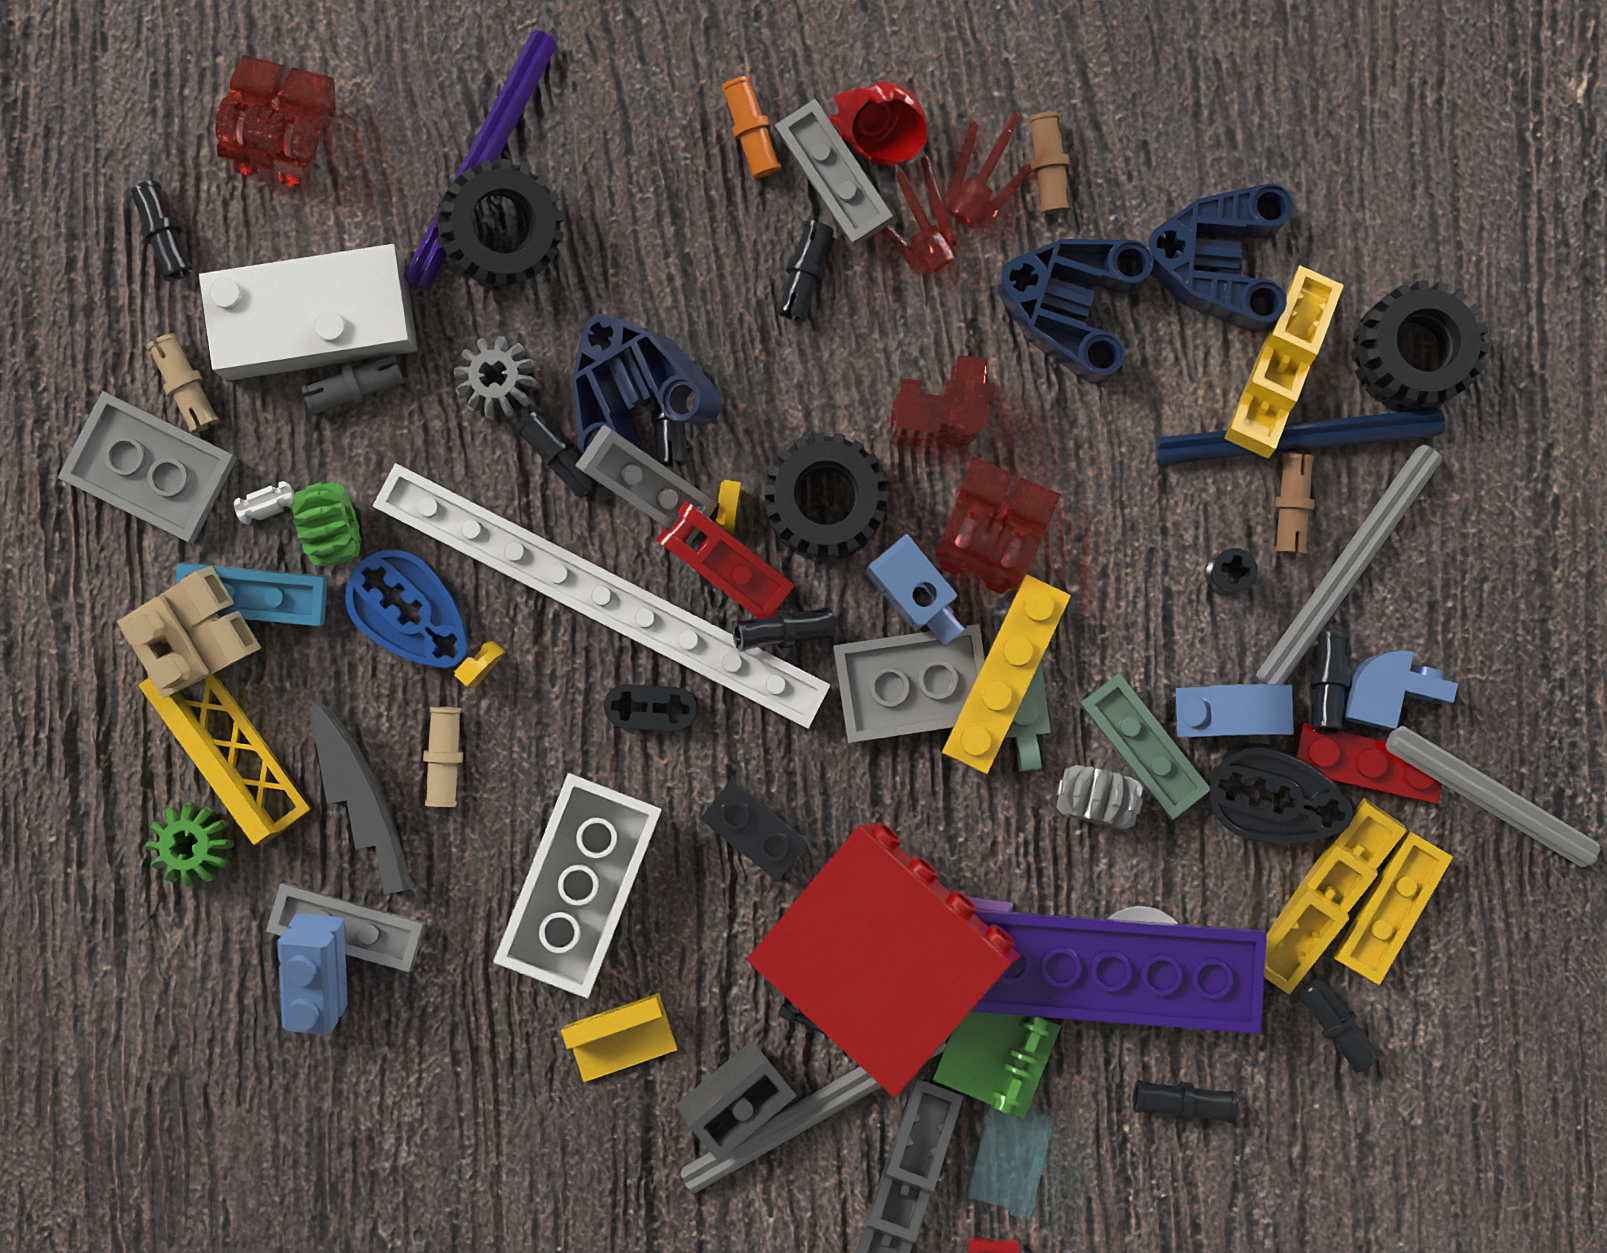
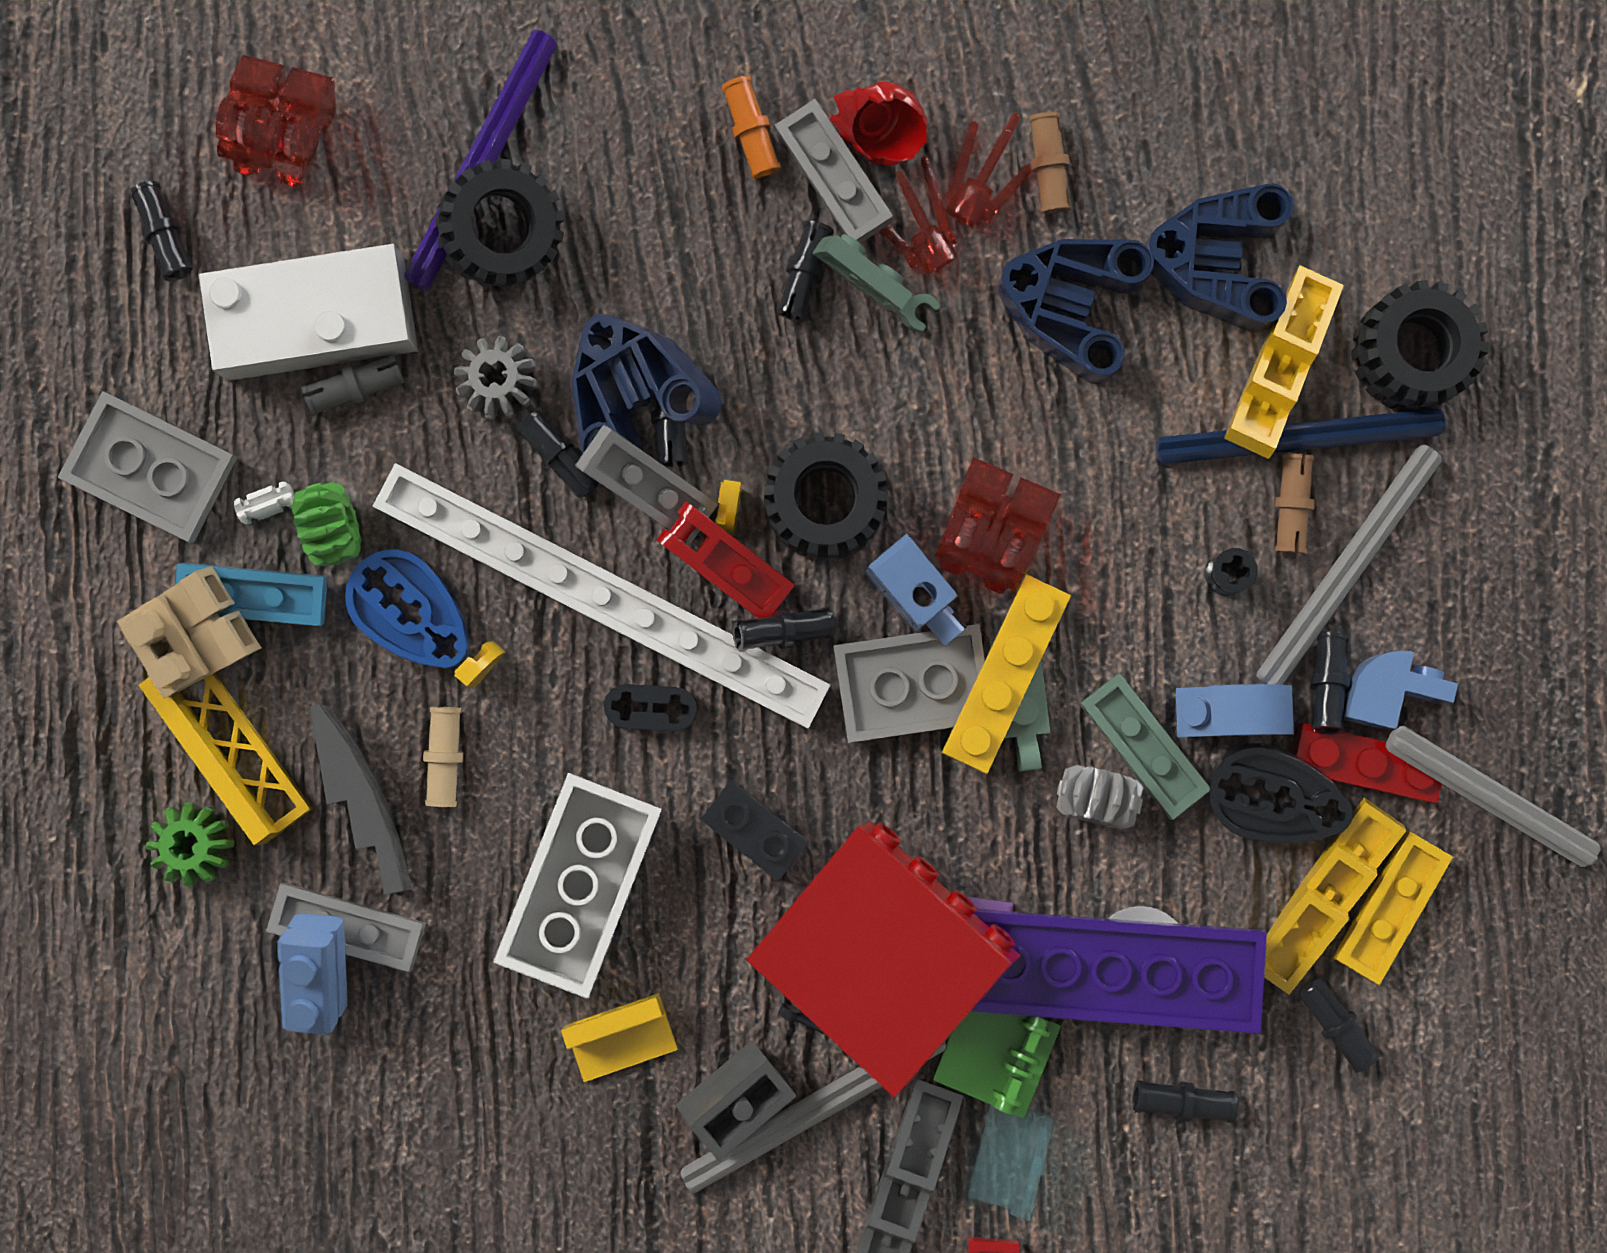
(182, 383): tan pin -> none
(877, 282): none -> sand green plate
(952, 415): clear red hips -> none

